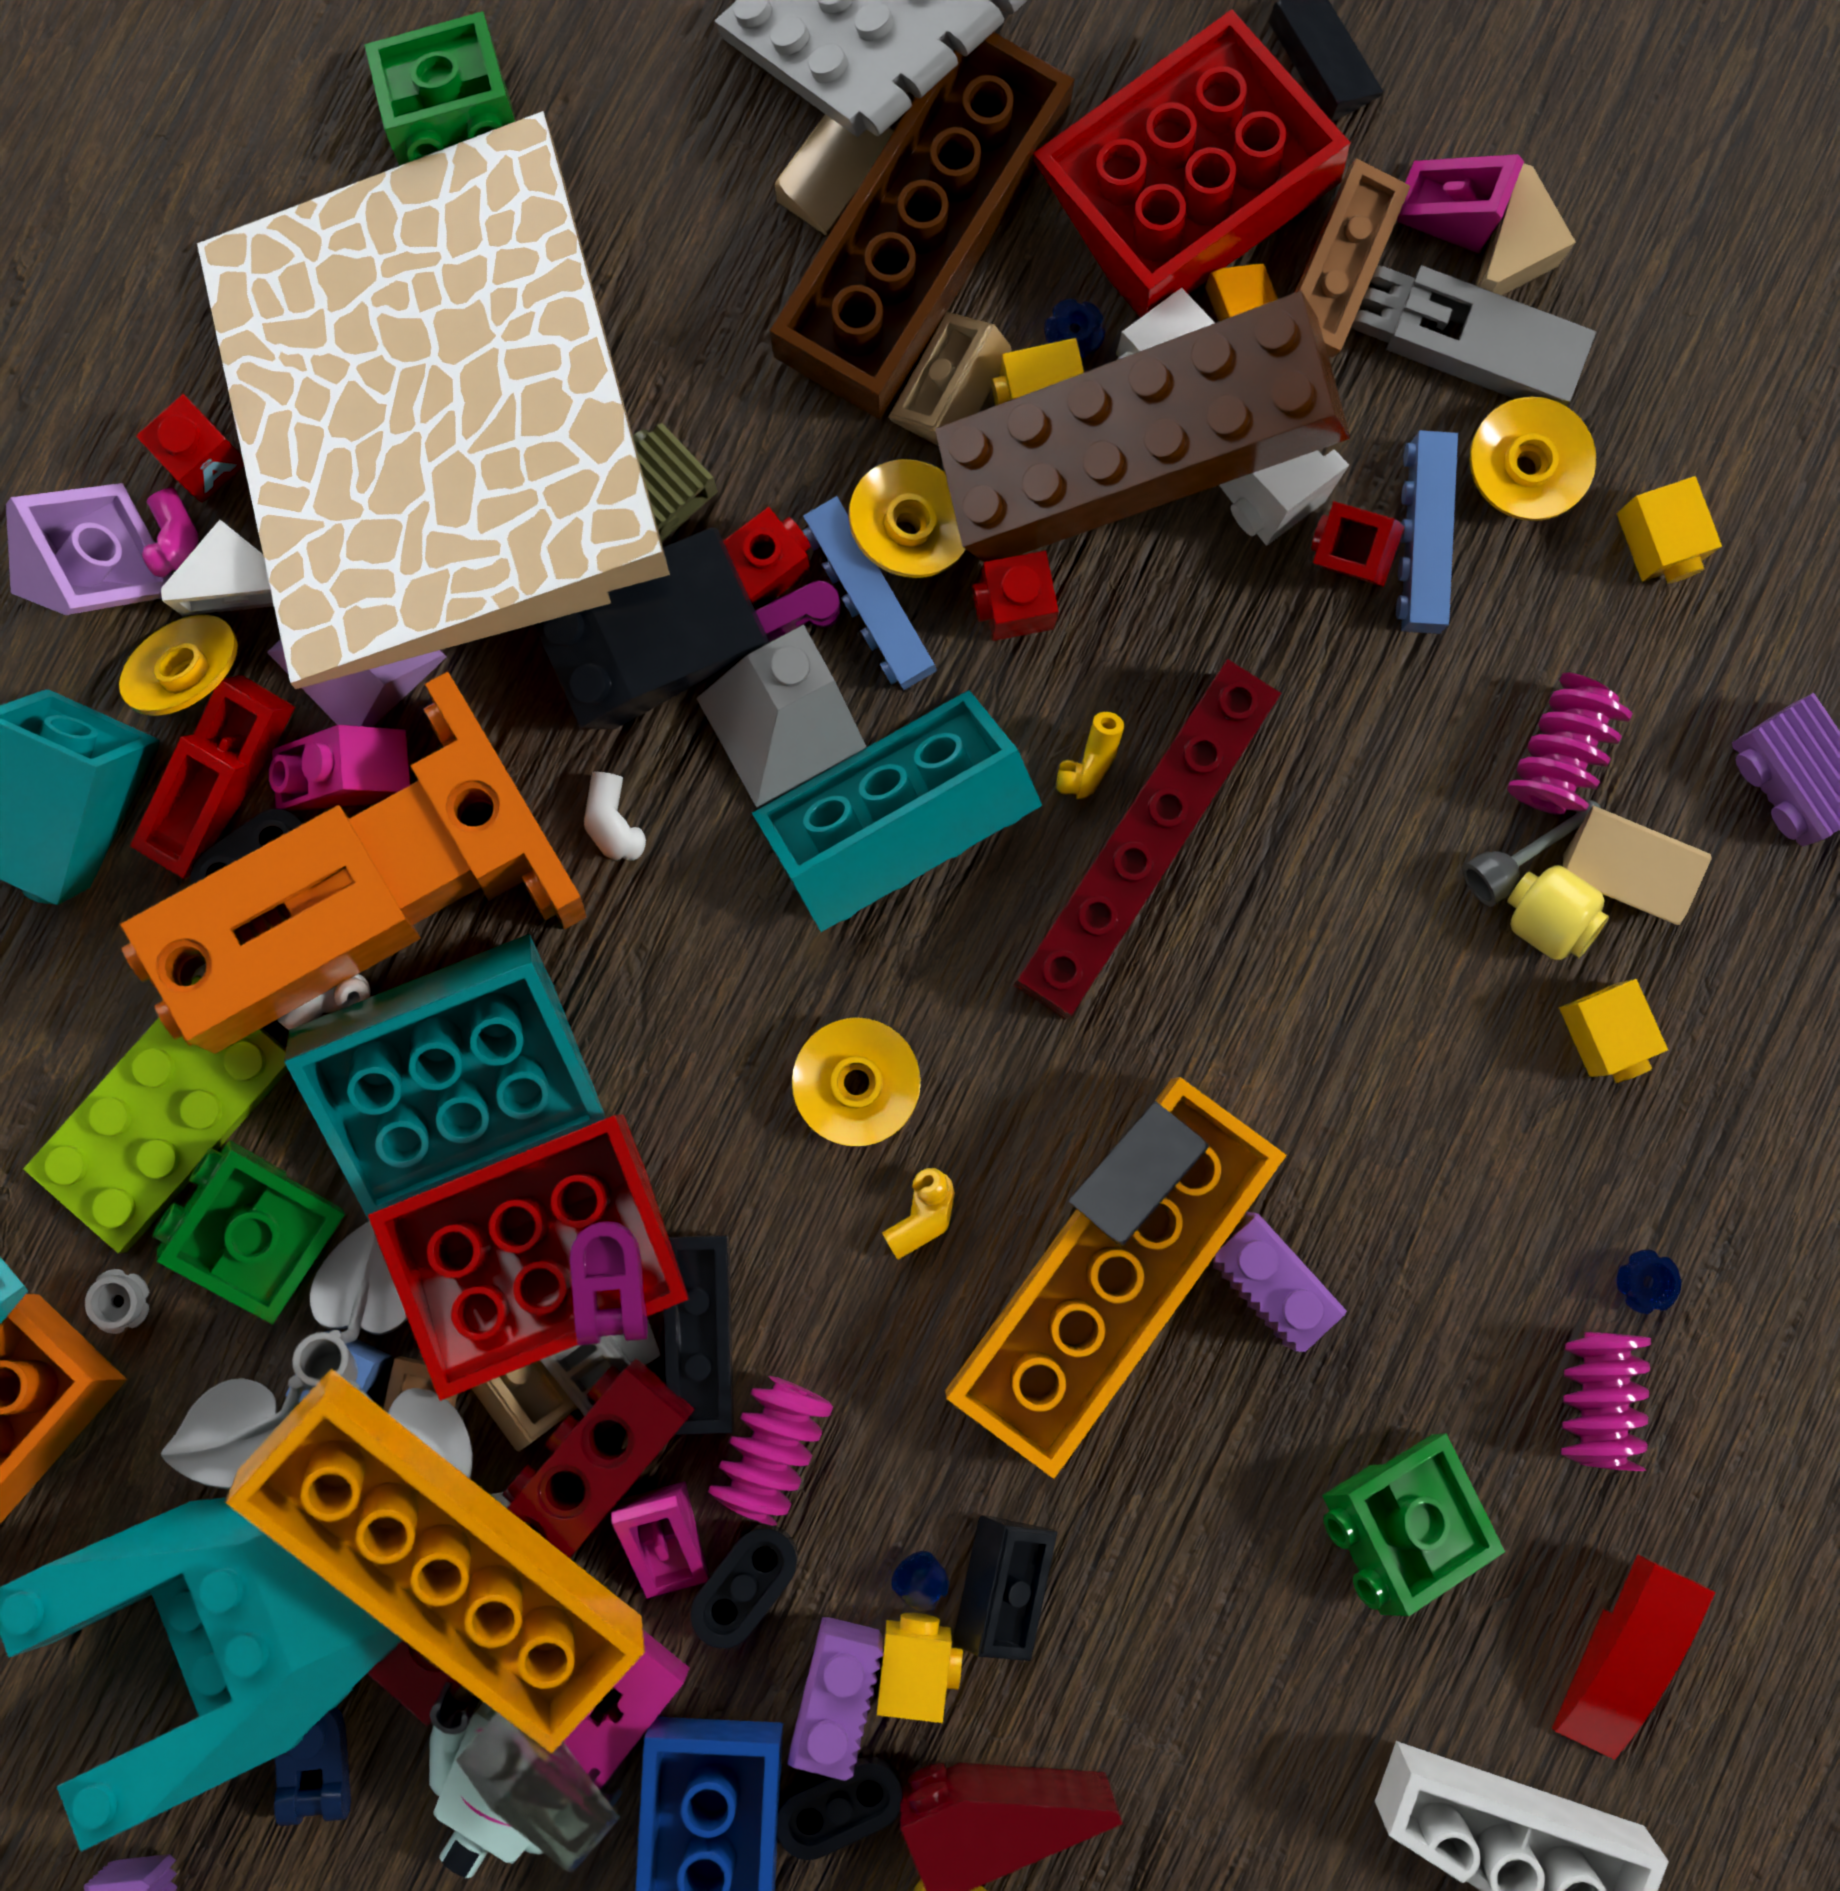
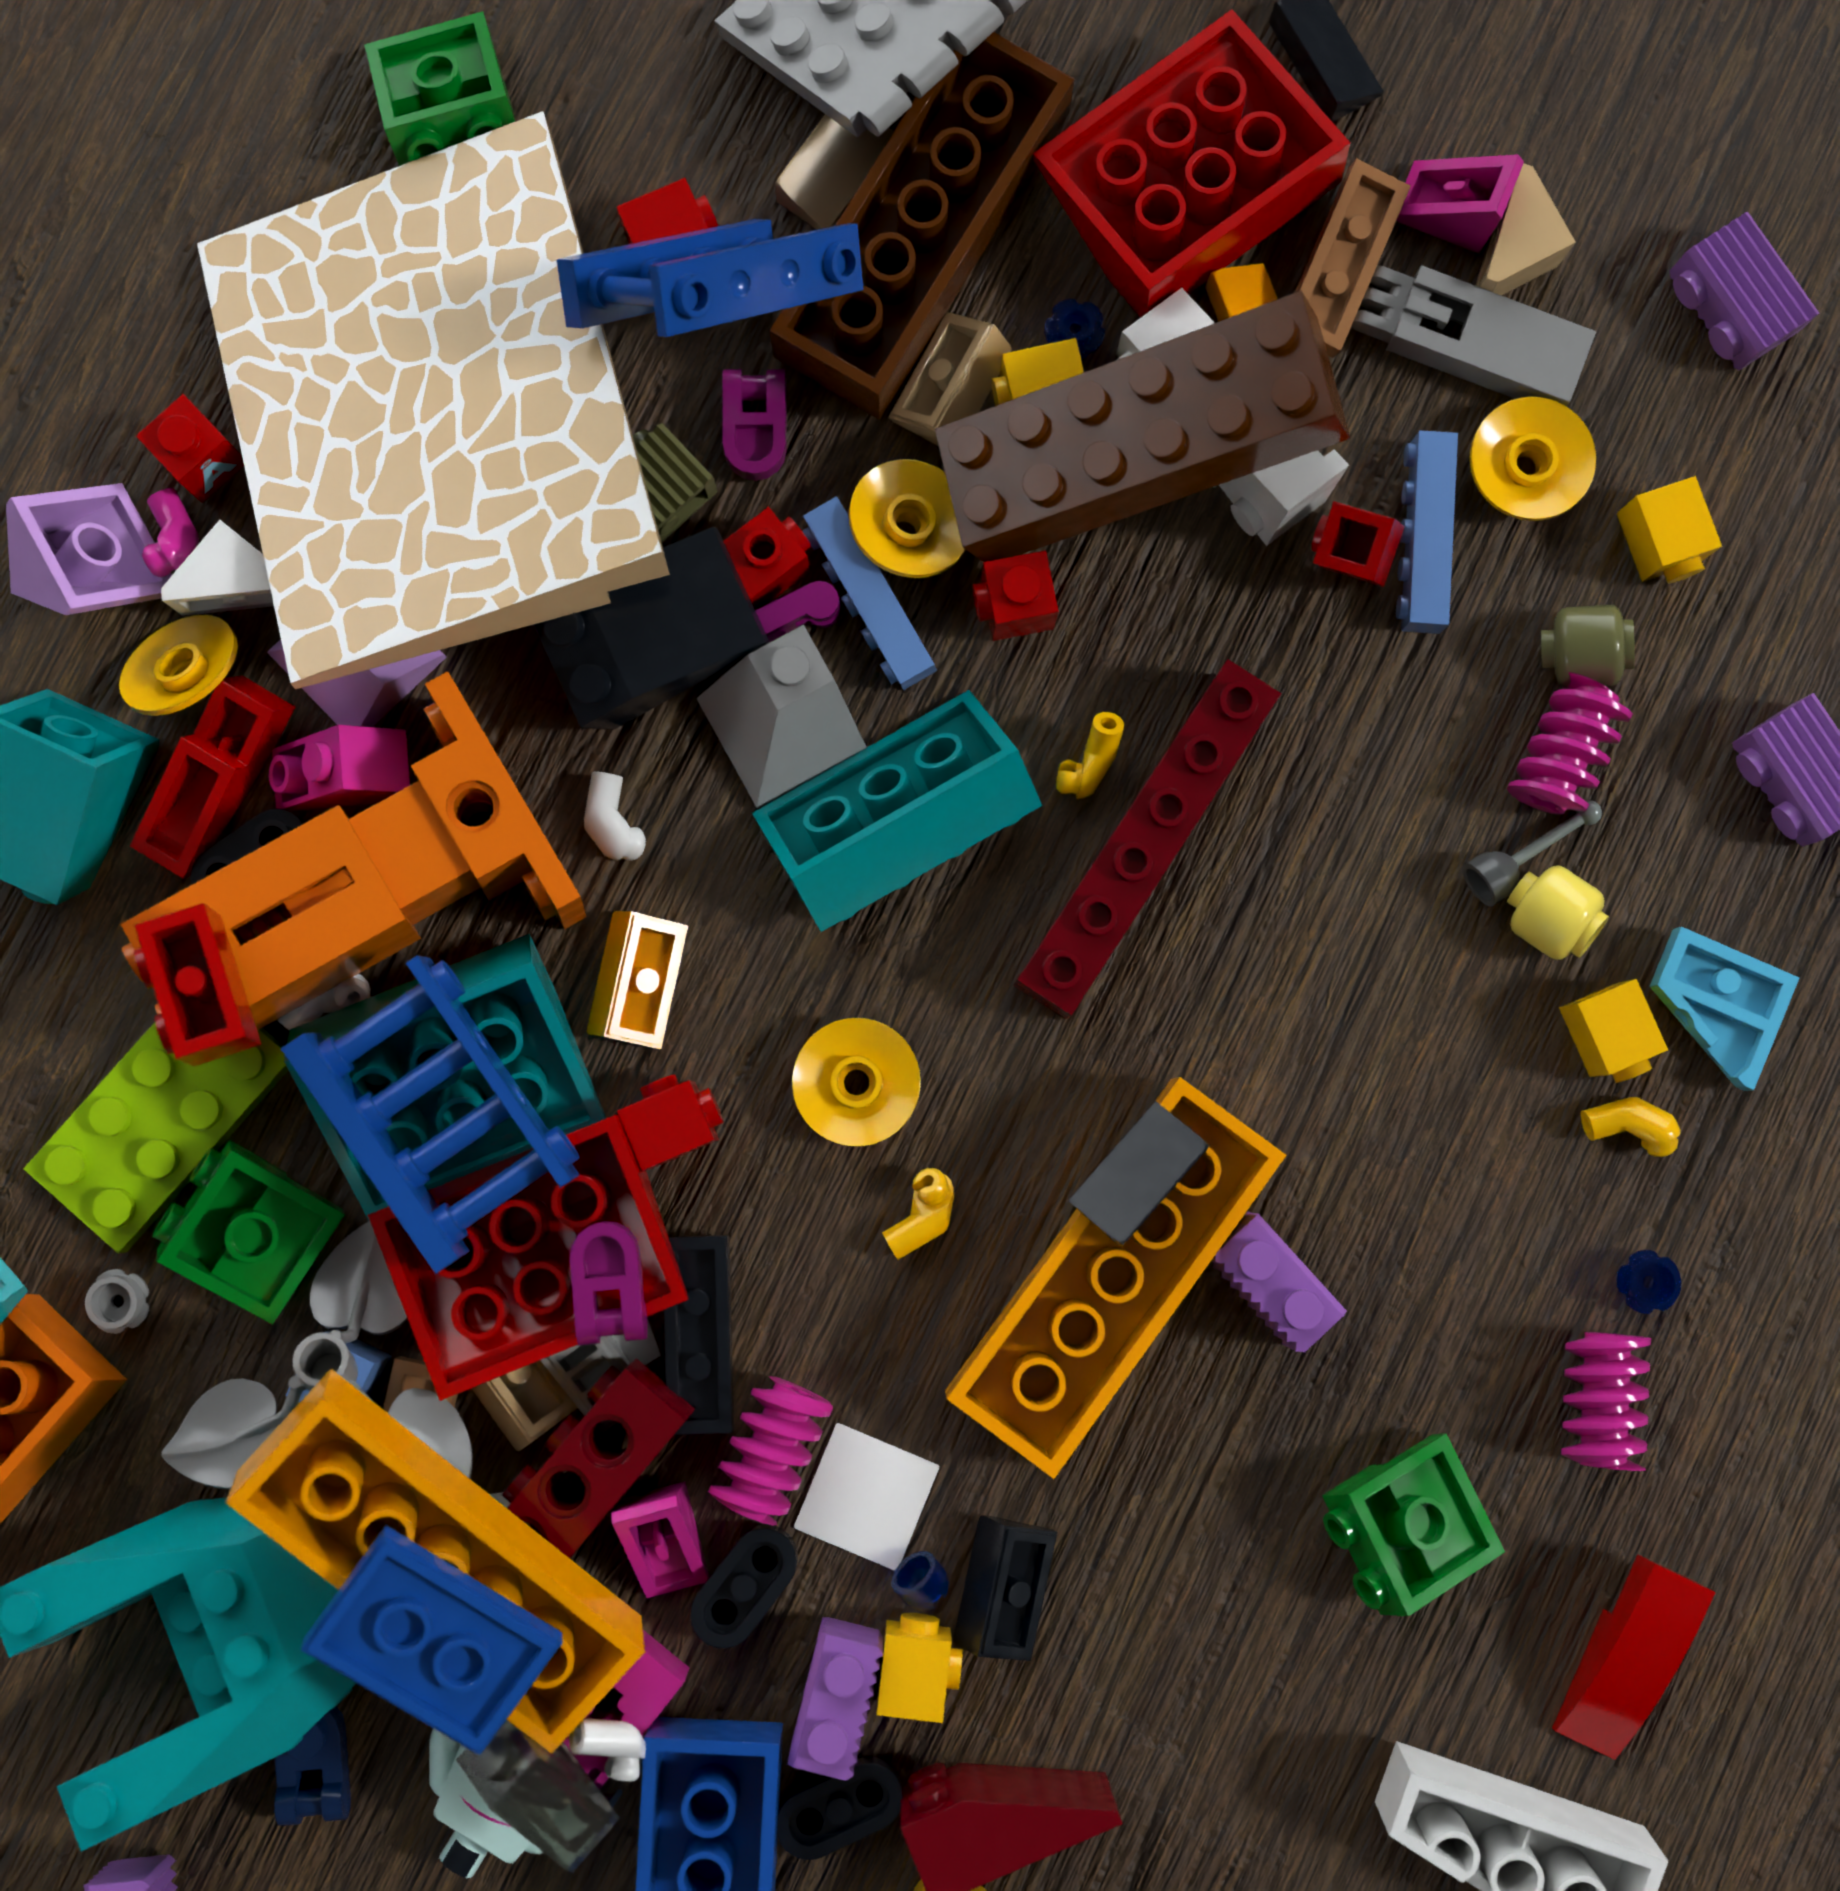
(195, 985): none -> red brick
(364, 1118): none -> blue fence
(432, 1640): none -> blue tile
(613, 1739): none -> white arm
(637, 979): none -> light orange slope
(665, 213): none -> red brick
(670, 1121): none -> red brick
(710, 276): none -> blue fence
(754, 440): none -> magenta plate
(866, 1496): none -> white sticker
(1589, 643): none -> olive head
(1632, 1114): none -> yellow arm
(1636, 864): tan slope -> none
(1724, 1001): none -> medium azure wing
(1741, 292): none -> medium lavender brick

